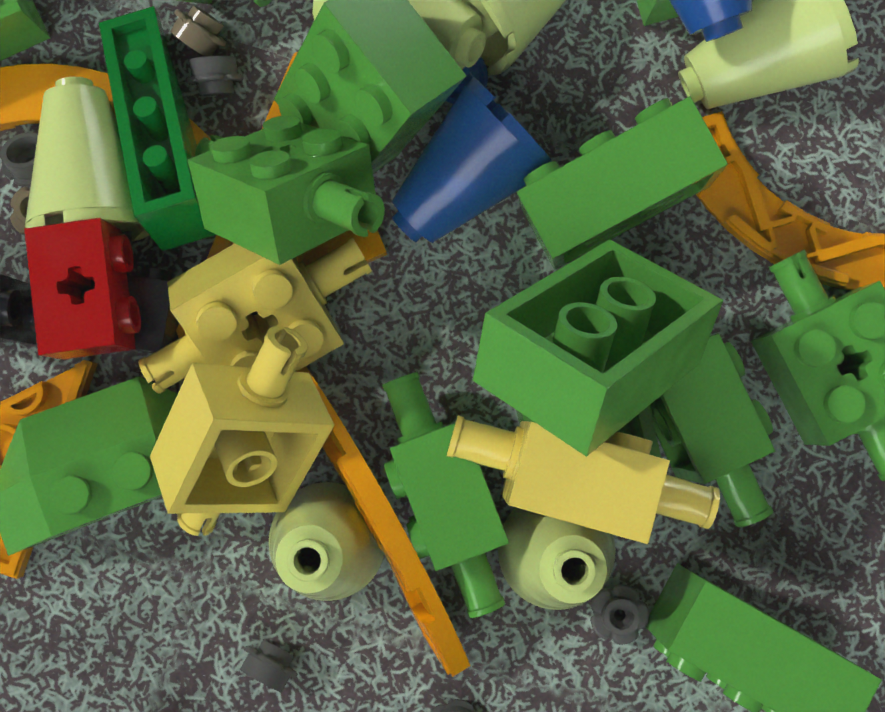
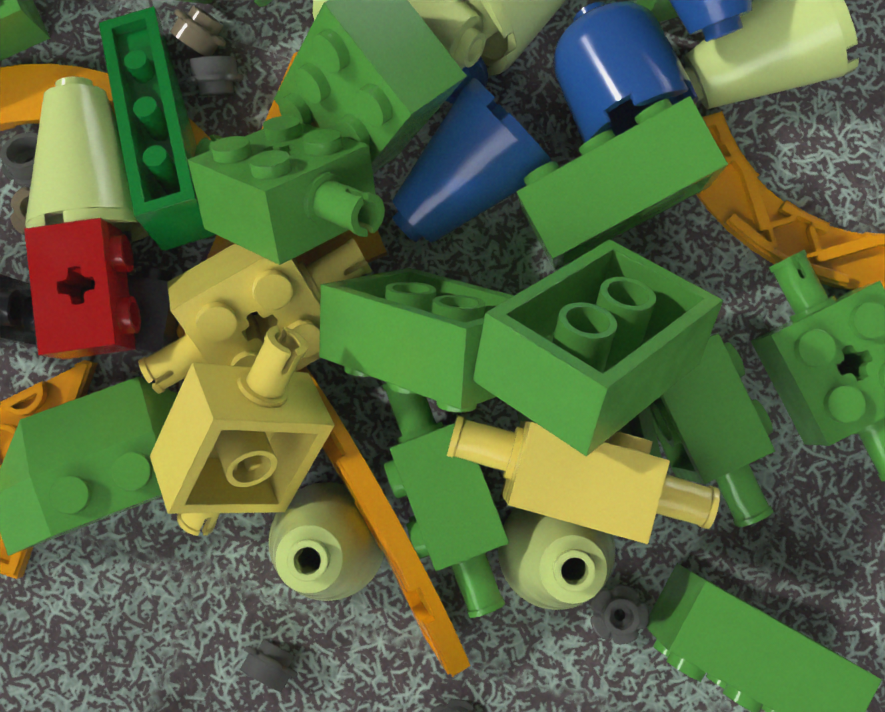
(409, 332): none -> bright green brick
(616, 66): none -> blue cylinder

